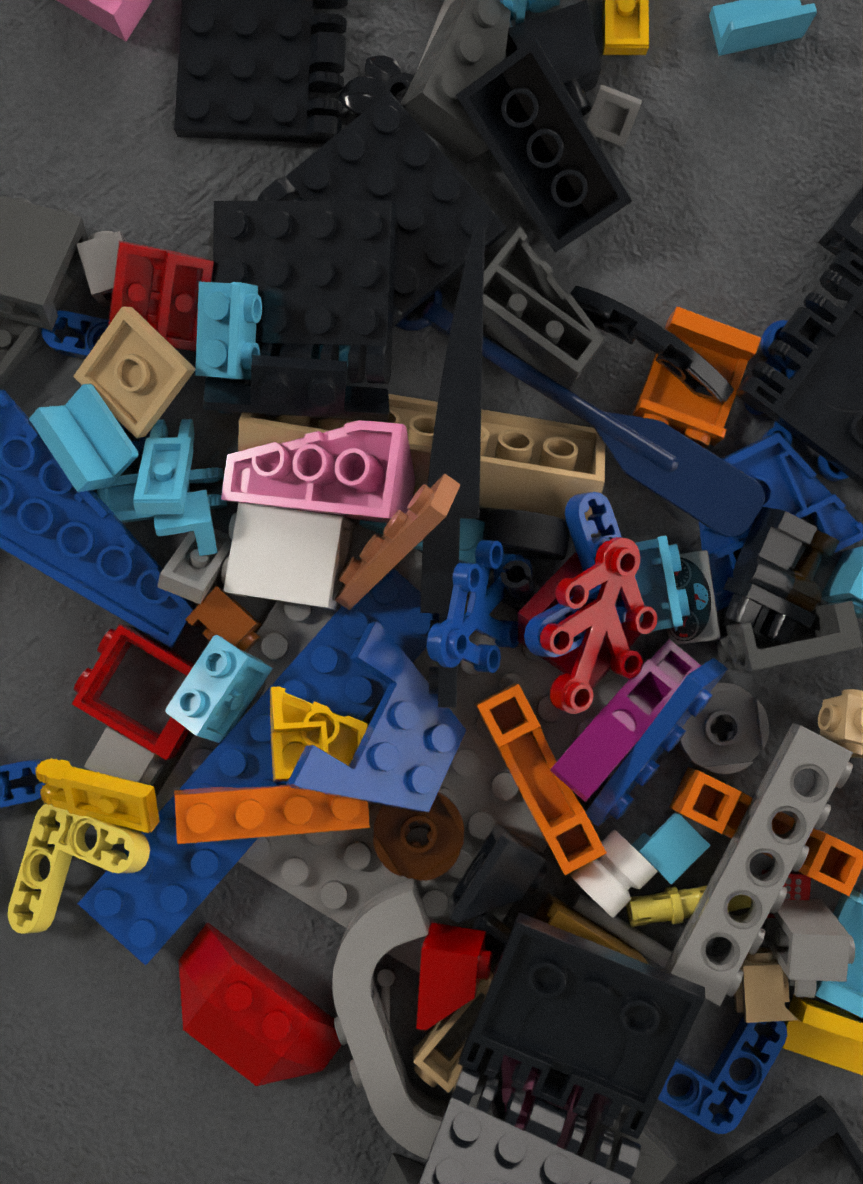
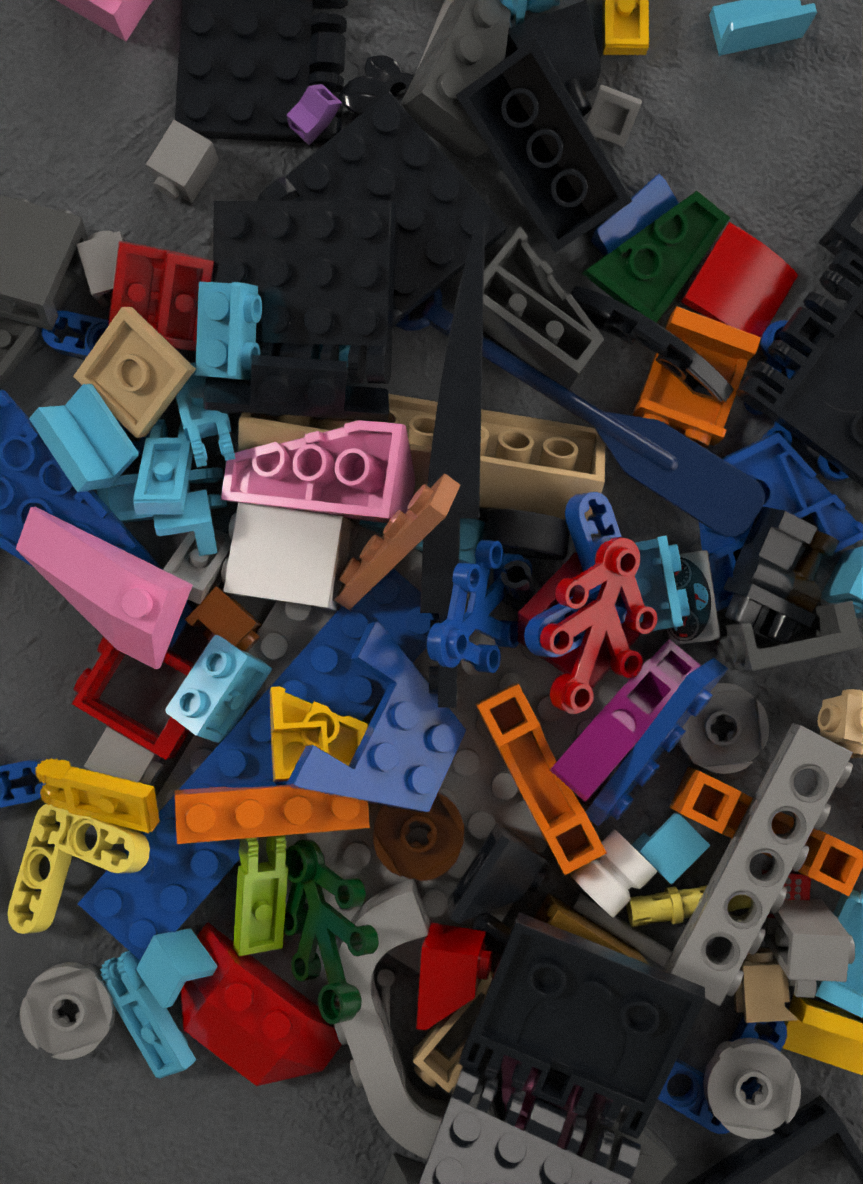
(56, 1033): none -> light grey plate
(112, 589): none -> bright pink wedge
(149, 1024): none -> medium azure hinge
(171, 962): none -> medium azure panel
(182, 162): none -> light grey brick
(202, 423): none -> medium azure hinge
(260, 897): none -> lime hinge
(308, 874): none -> dark green plant
(313, 112): none -> medium lavender piece
(645, 208): none -> blue slope
(660, 258): none -> dark green wing
(741, 282): none -> red slope
(767, 1109): none -> light grey plate

